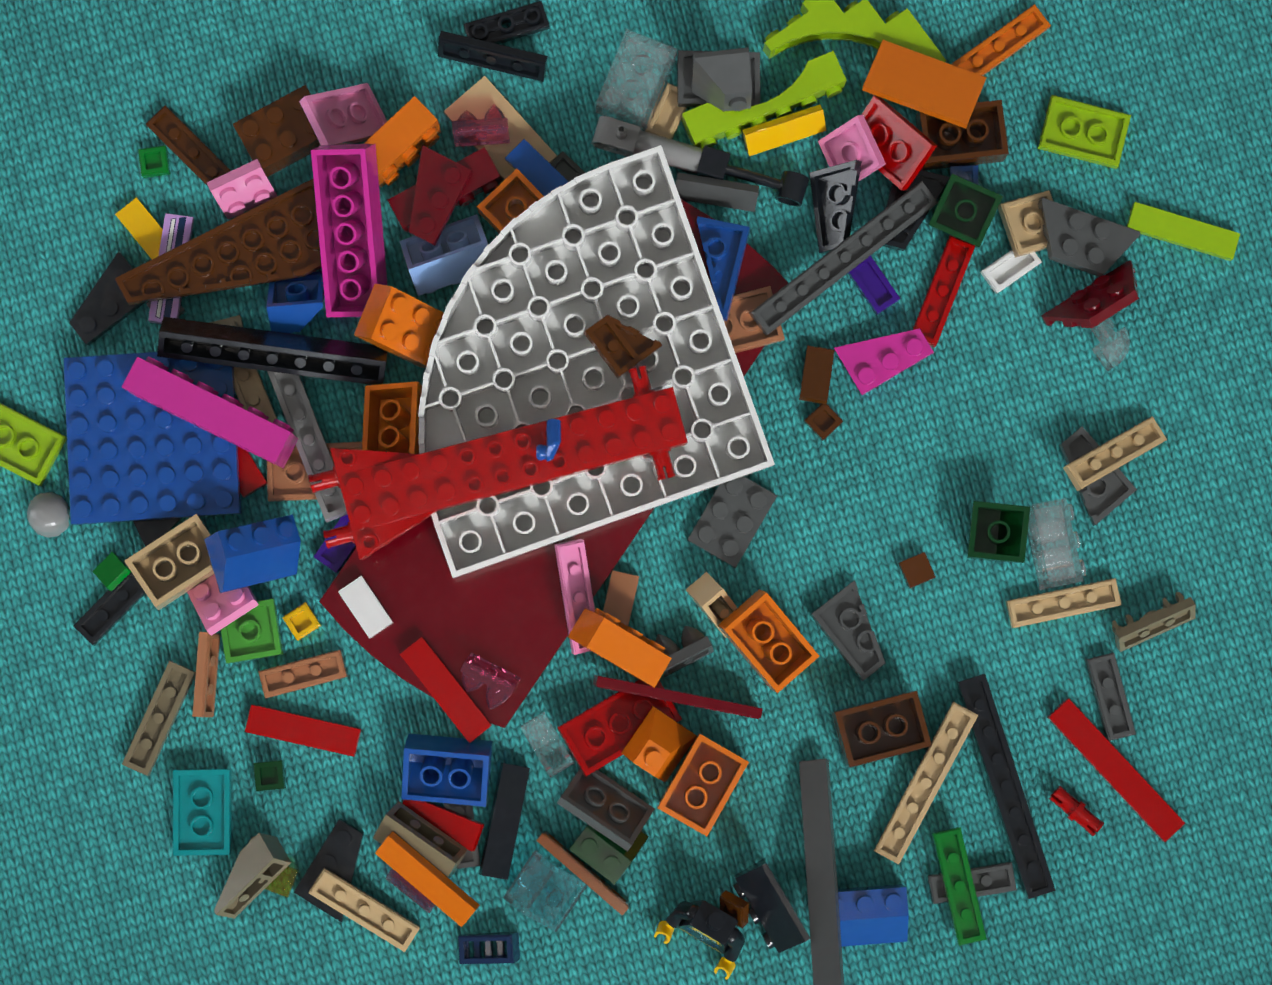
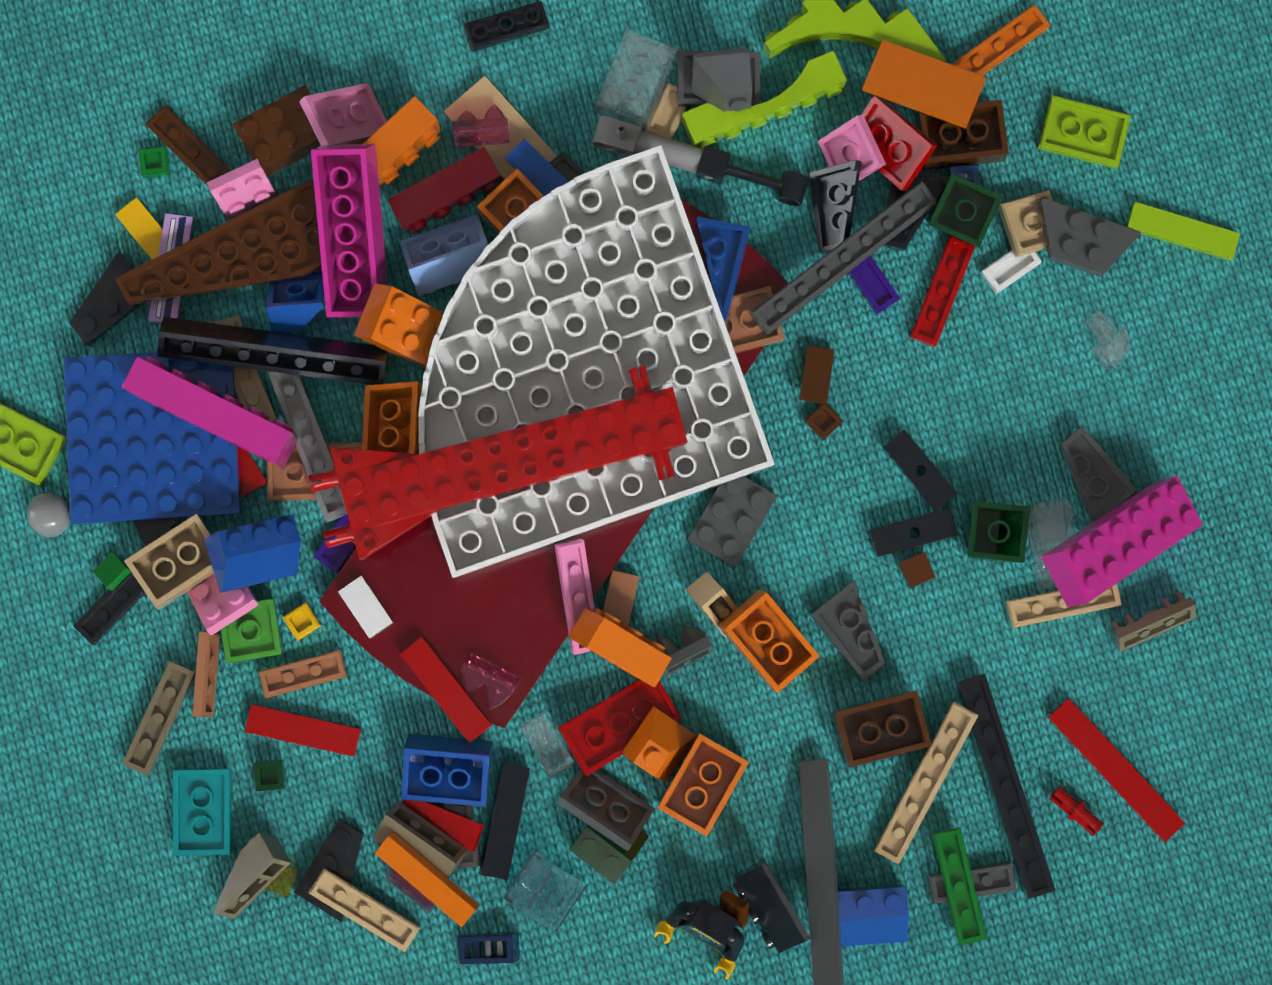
(436, 194): dark red wing -> none
(492, 56): black tile -> none
(553, 440): blue arm -> none
(583, 872): dark orange tile -> none
(620, 345): reddish brown wing -> none
(677, 697): dark red tile -> none
(717, 192): dark grey tile -> none
(784, 130): yellow tile -> none
(882, 358): dark pink wing -> none
(929, 529): none -> black tile
(931, 484): none -> black tile
(1098, 300): dark red wing -> none
(1110, 696): dark grey tile -> none
(1114, 453): tan tile -> none
(1121, 541): none -> dark pink brick

